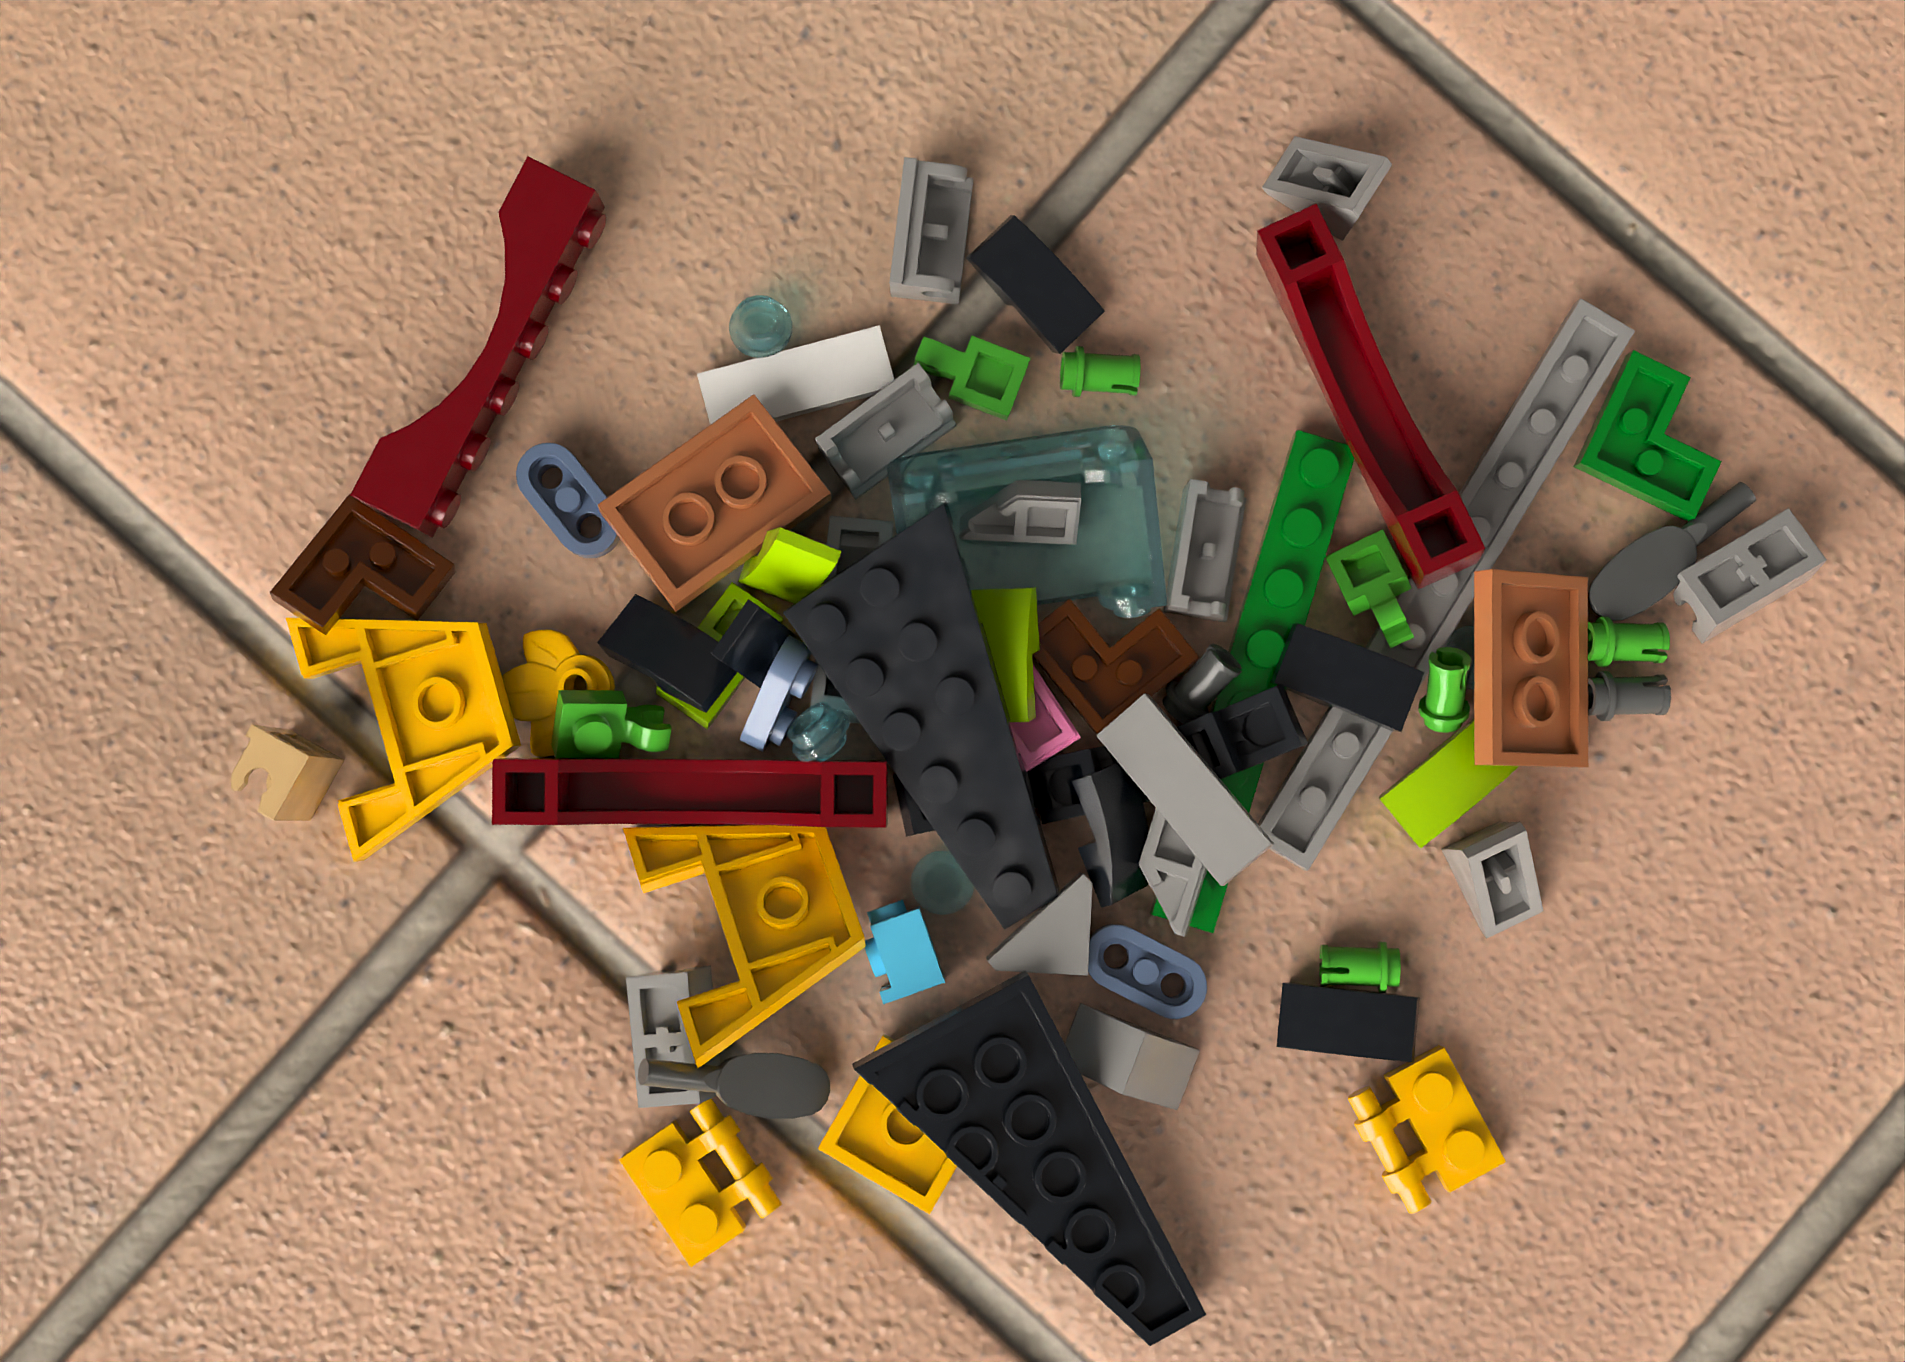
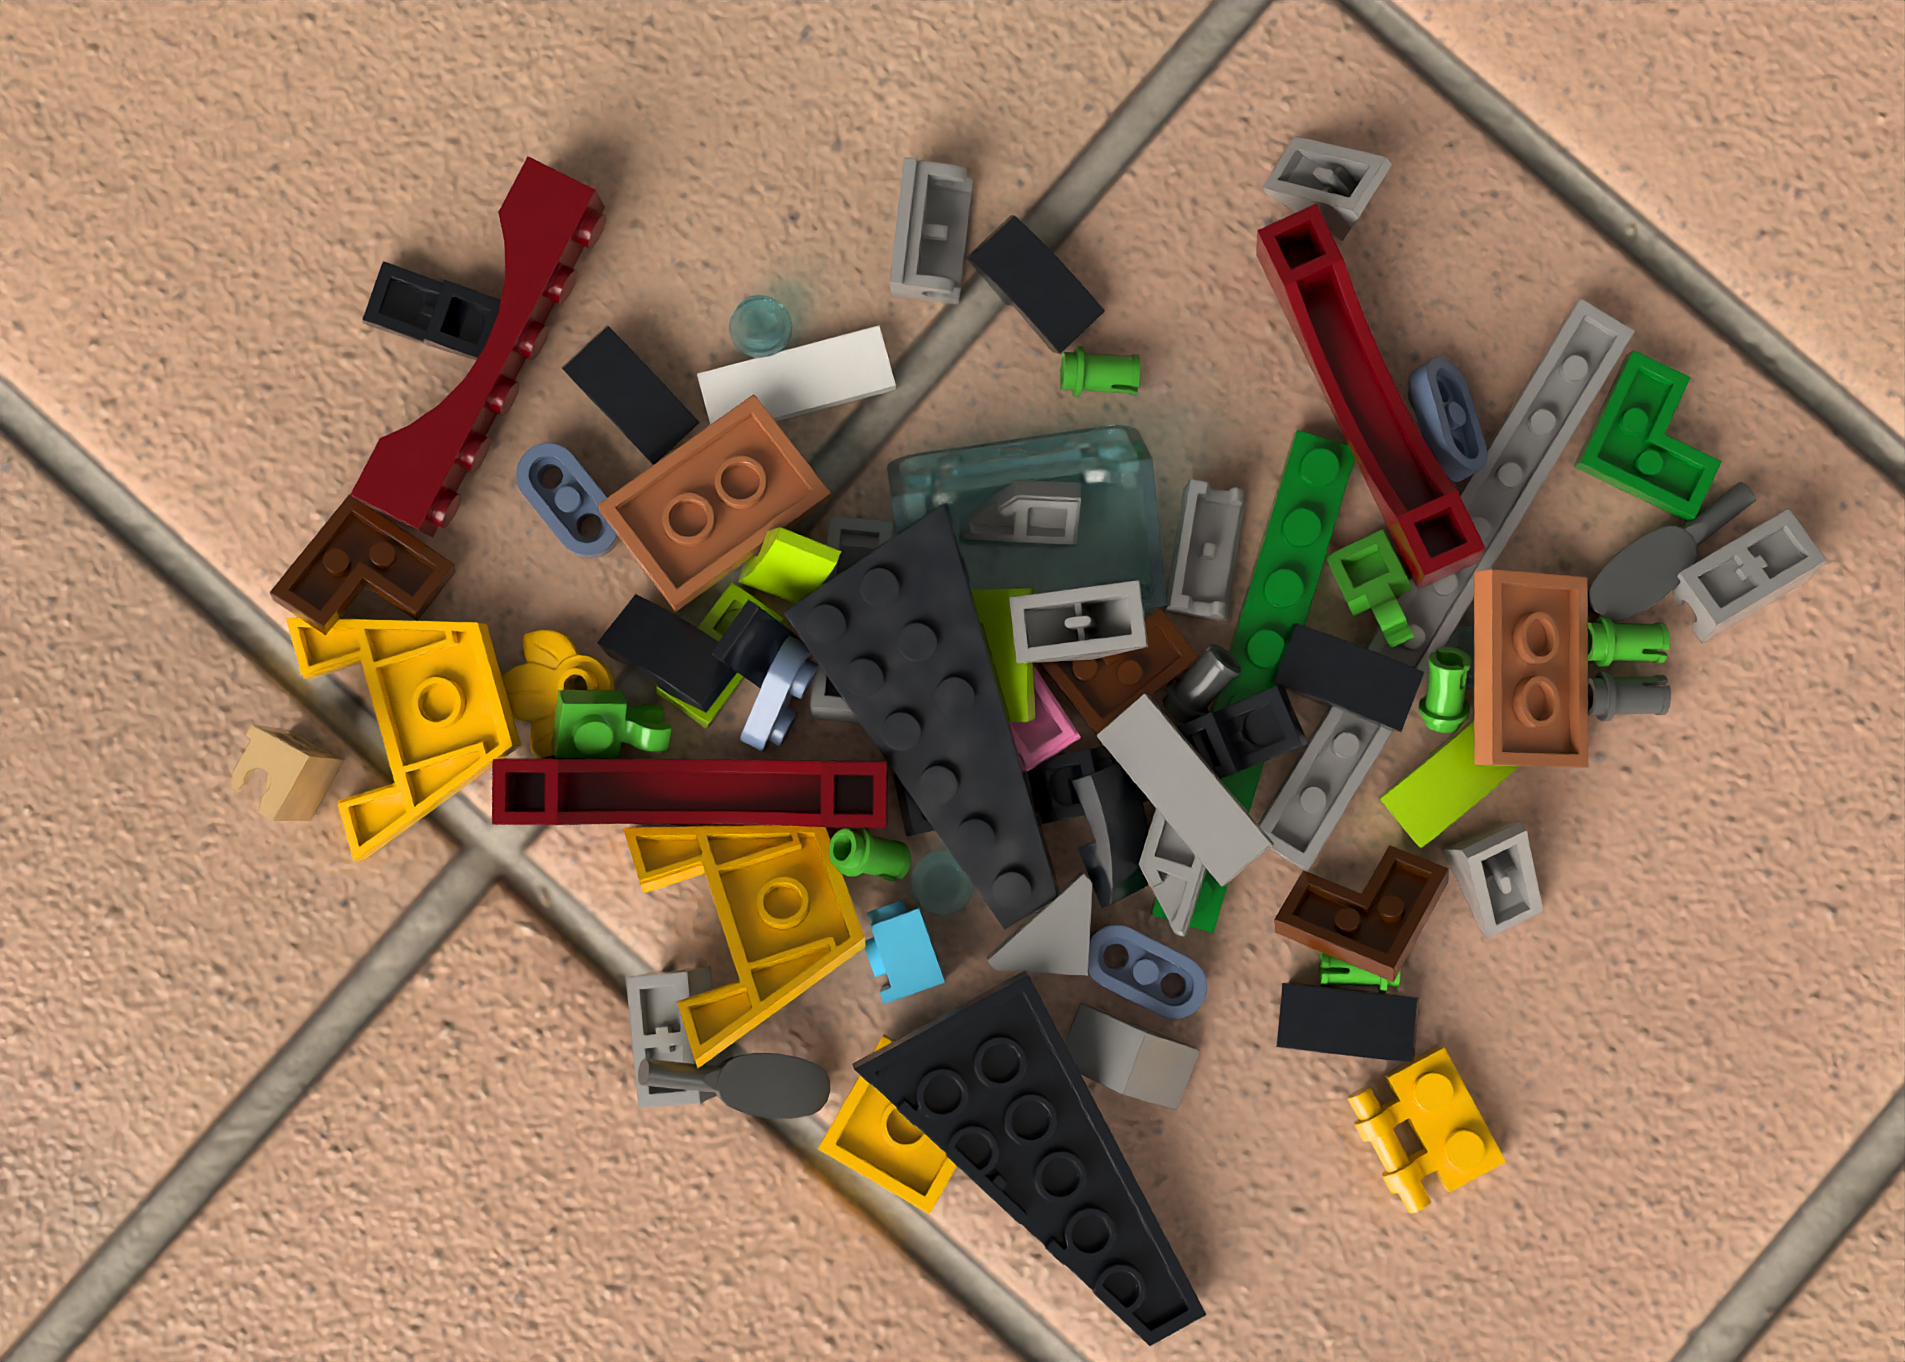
(431, 311): none -> black slope
(630, 395): none -> black slope
(685, 1193): yellow plate -> none
(818, 732): clear light blue plate -> none
(859, 852): none -> bright green pin
(887, 426): light grey hinge -> none
(983, 376): bright green plate -> none
(1079, 623): none -> light grey slope
(1371, 927): none -> reddish brown plate
(1448, 418): none -> sand blue plate

